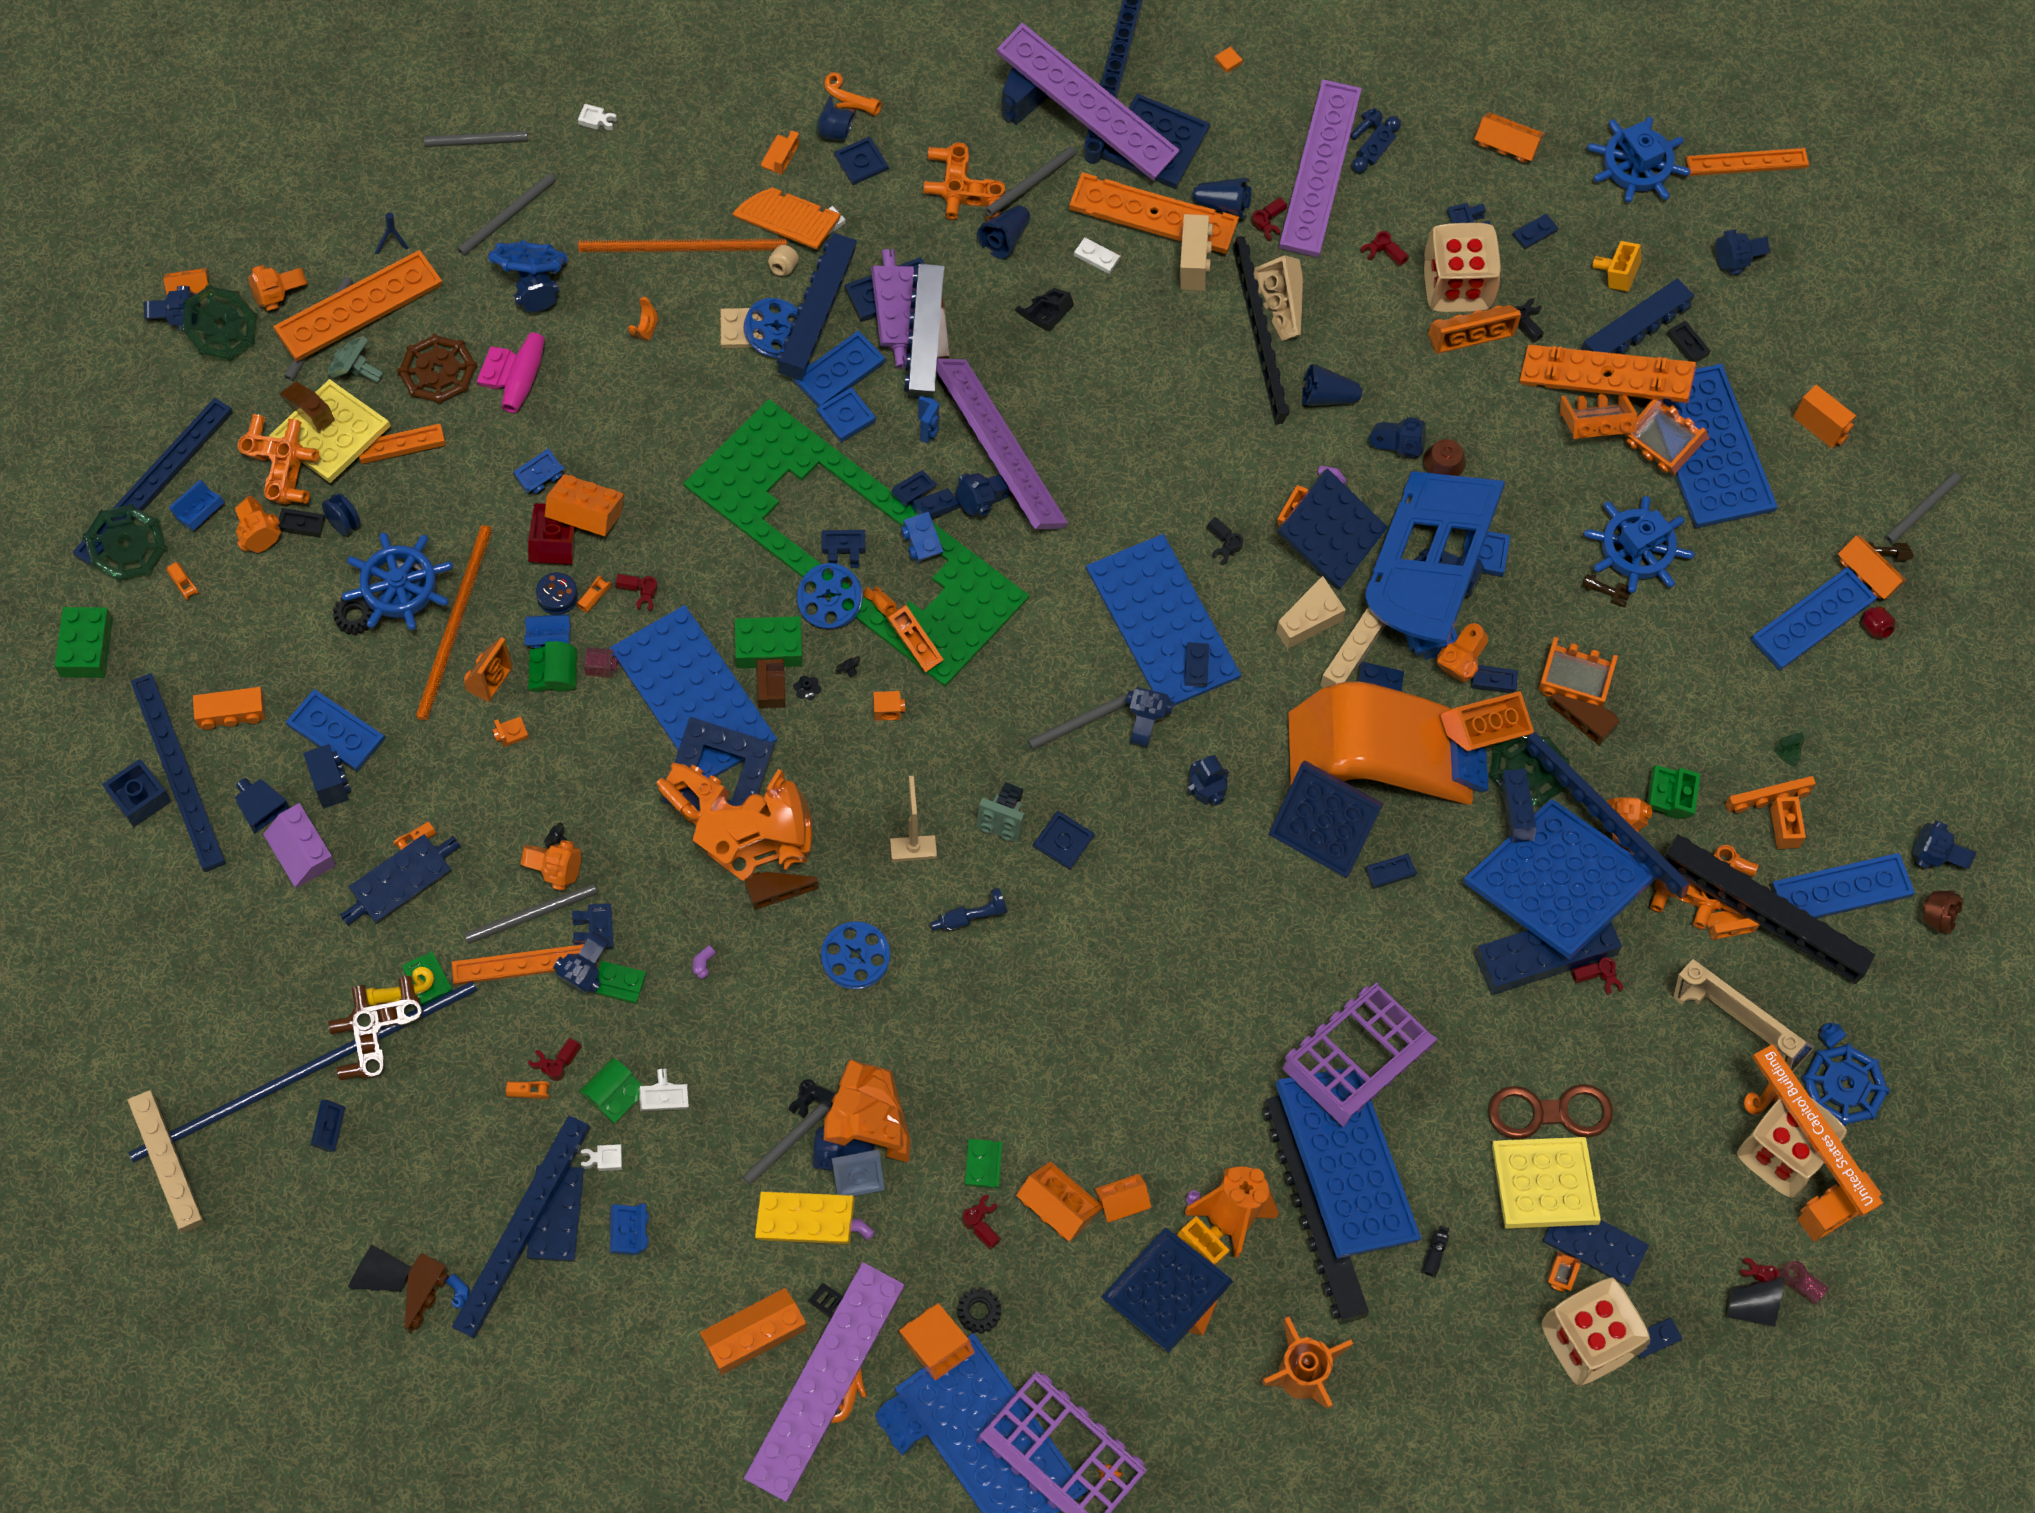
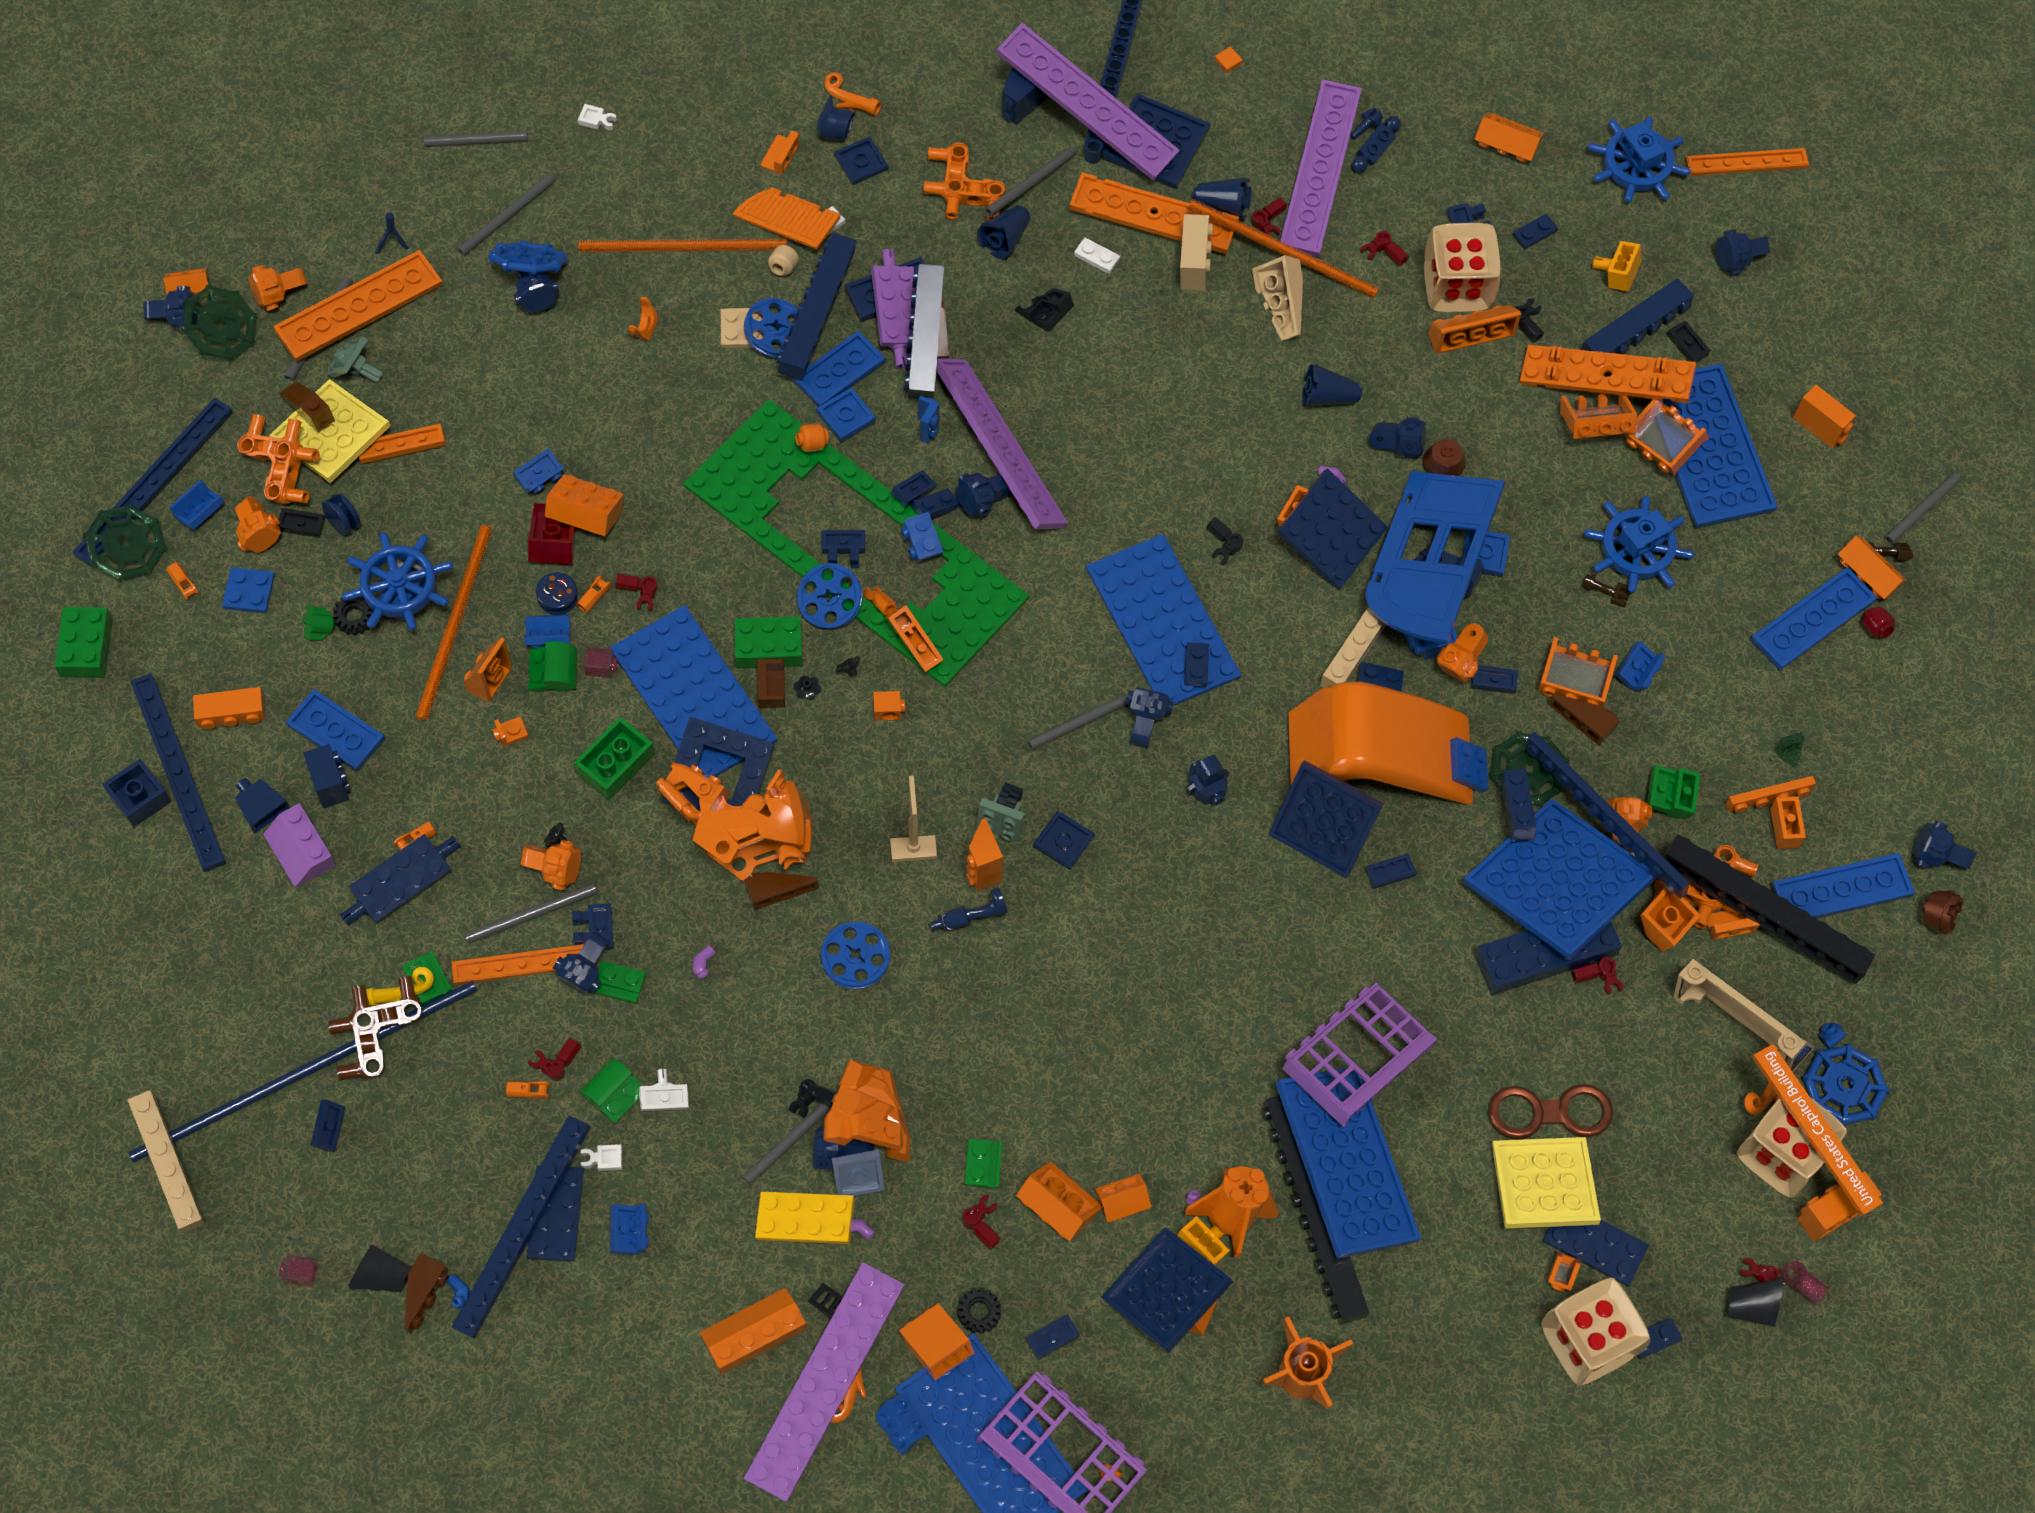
(248, 590): none -> blue plate
(299, 1271): none -> clear pink brick
(317, 623): none -> green piece
(437, 357): reddish brown plate -> none
(513, 371): dark pink plate -> none
(614, 758): none -> green brick
(812, 437): none -> orange head
(984, 859): none -> orange slope
(1052, 1337): none -> dark blue plate
(1259, 329): black plate -> none
(1283, 248): none -> orange axle
(1311, 614): tan wedge -> none
(1434, 1255): black bar -> none
(1488, 721): orange slope -> none
(1639, 667): none -> blue bracket
(1668, 919): none -> orange slope

